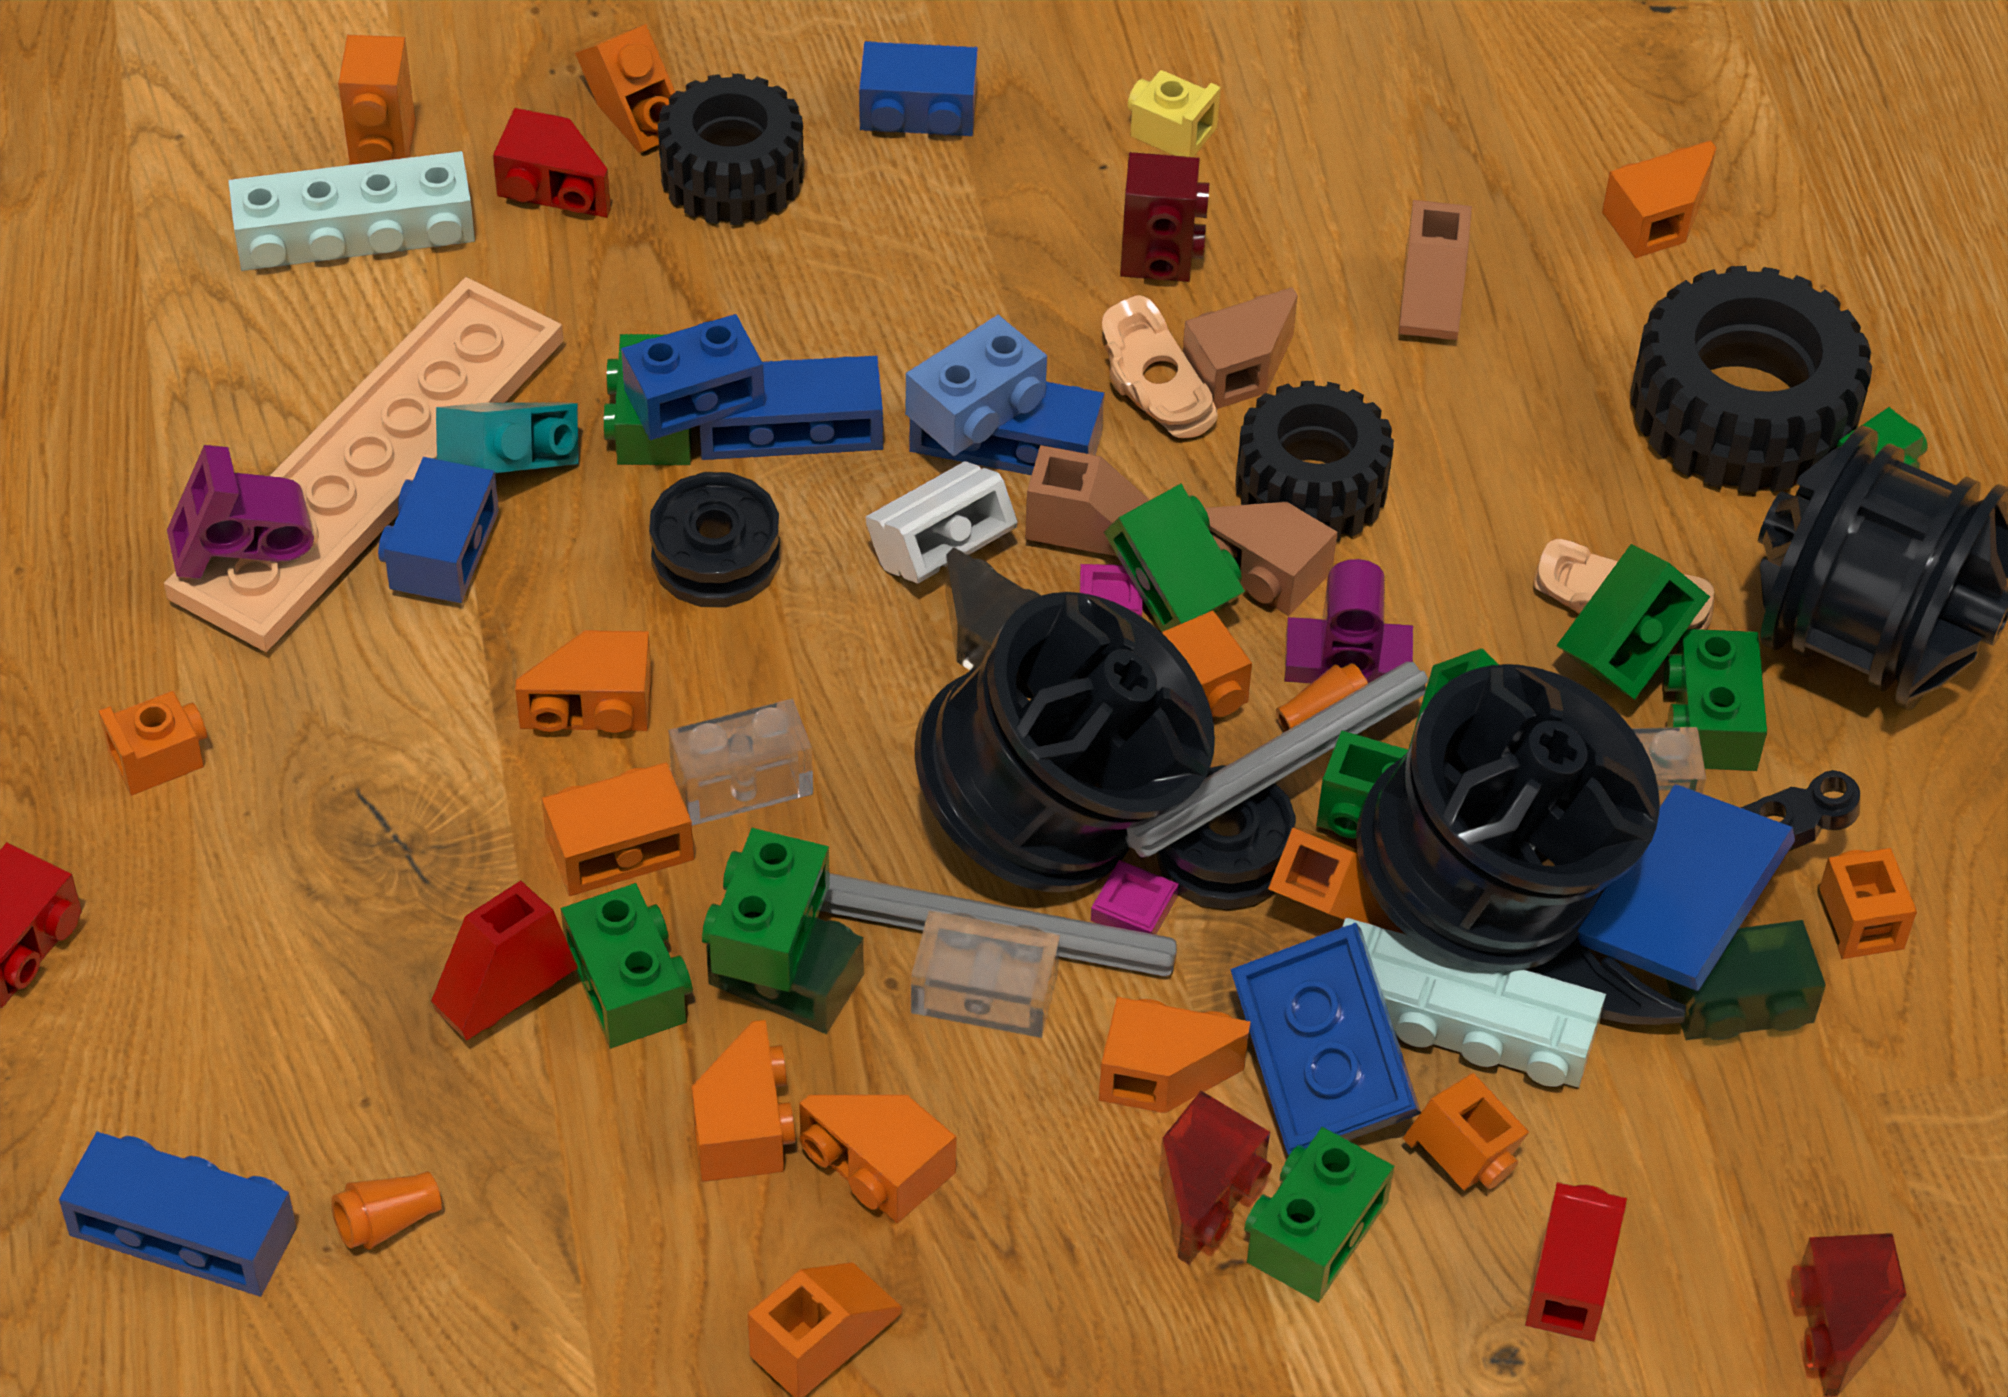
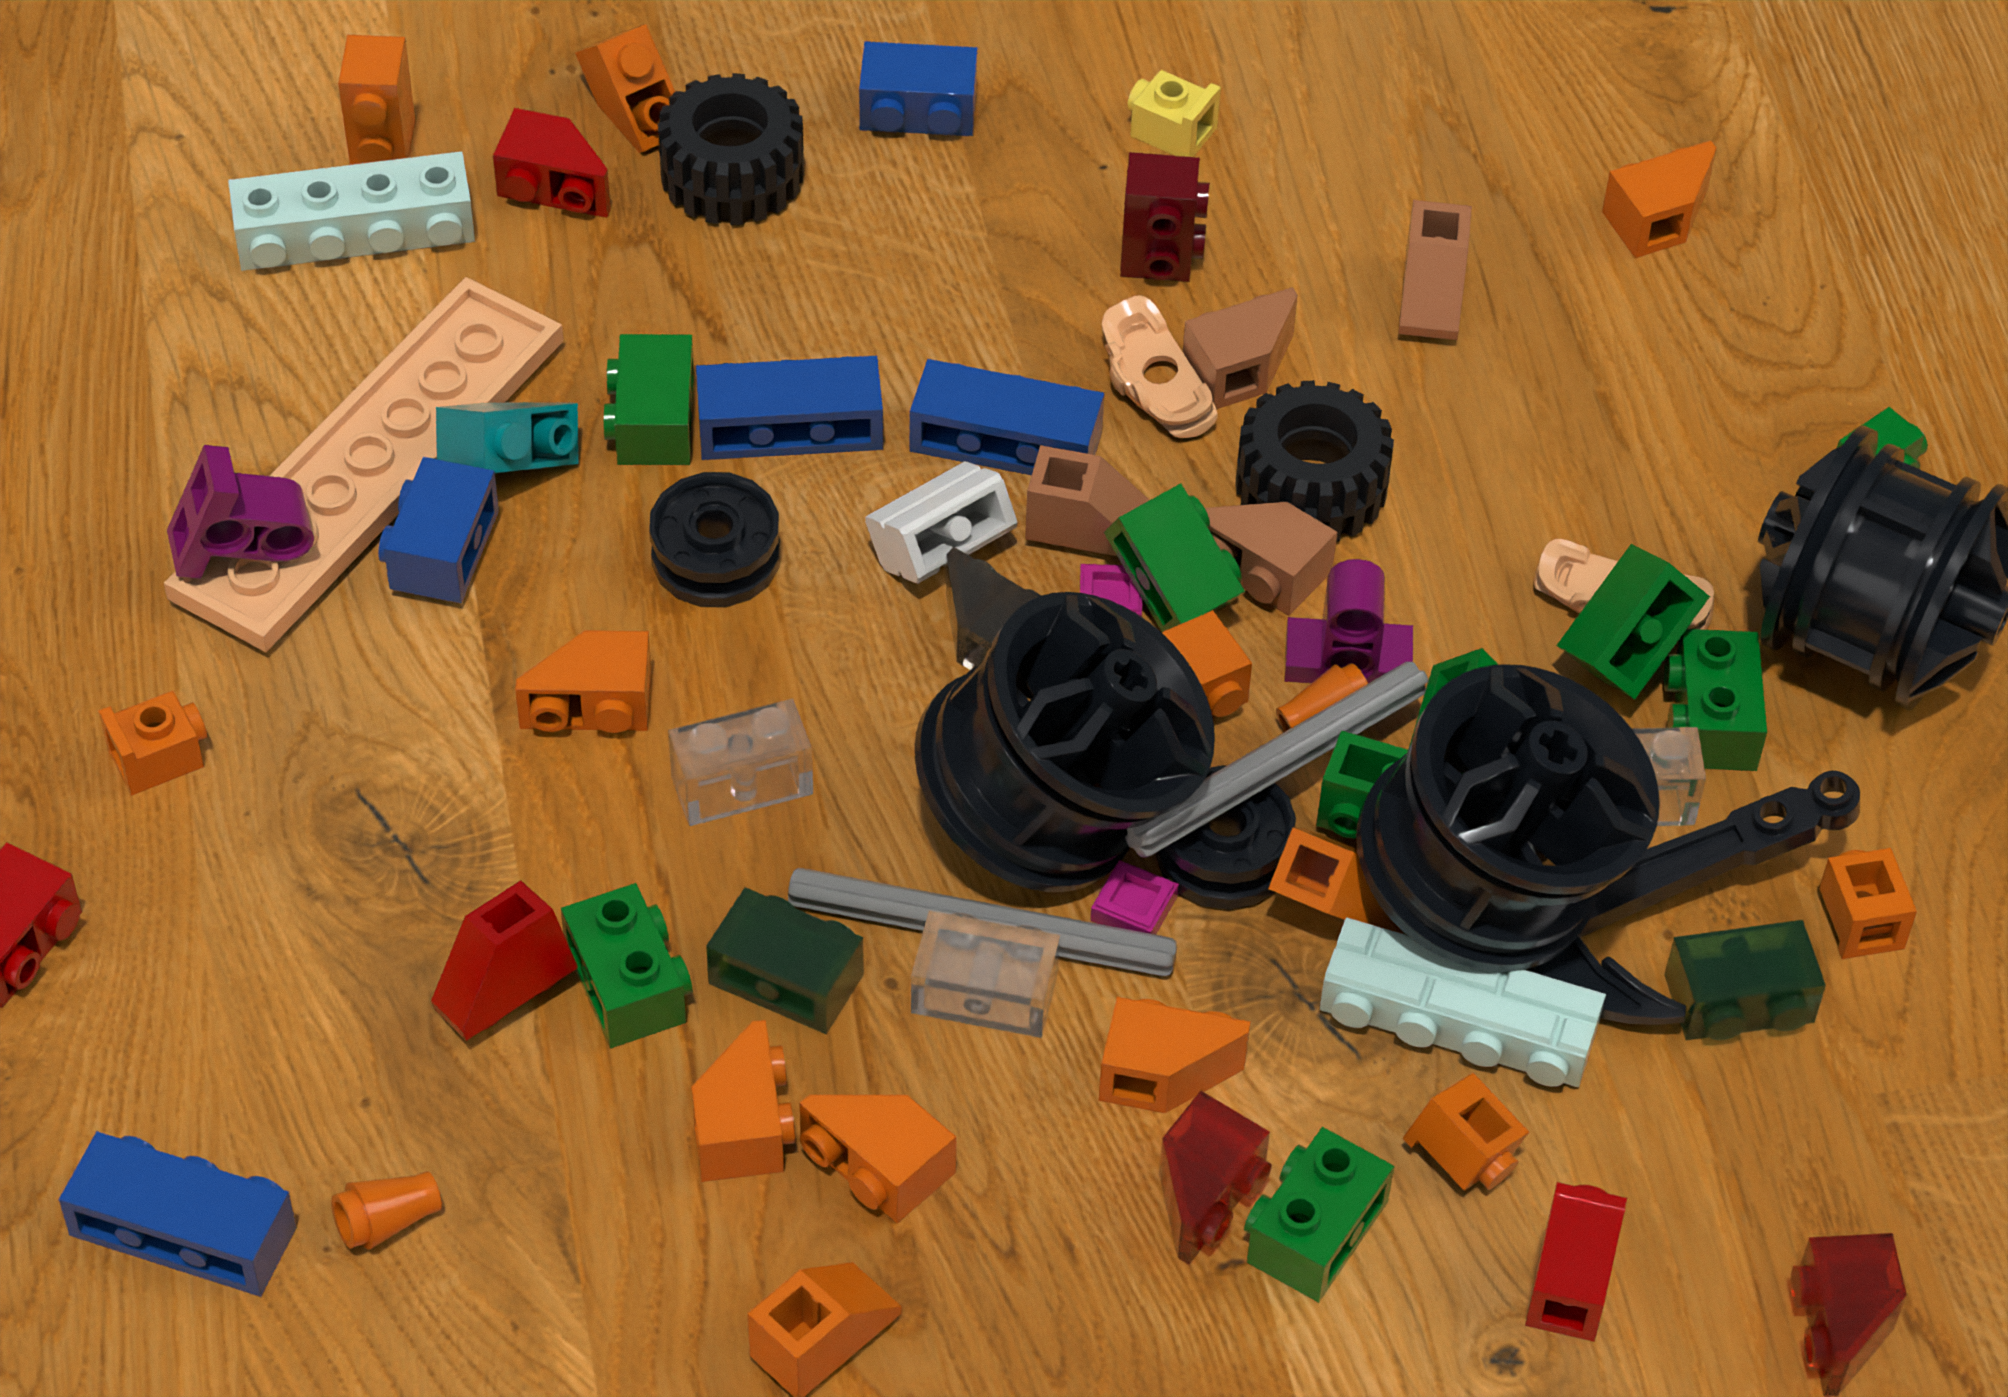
(618, 828): orange brick -> none
(693, 376): blue brick -> none
(767, 908): green brick -> none
(976, 385): medium blue brick -> none
(1325, 1039): blue tile -> none
(1688, 888): blue tile -> none
(1761, 325): black tyre -> none

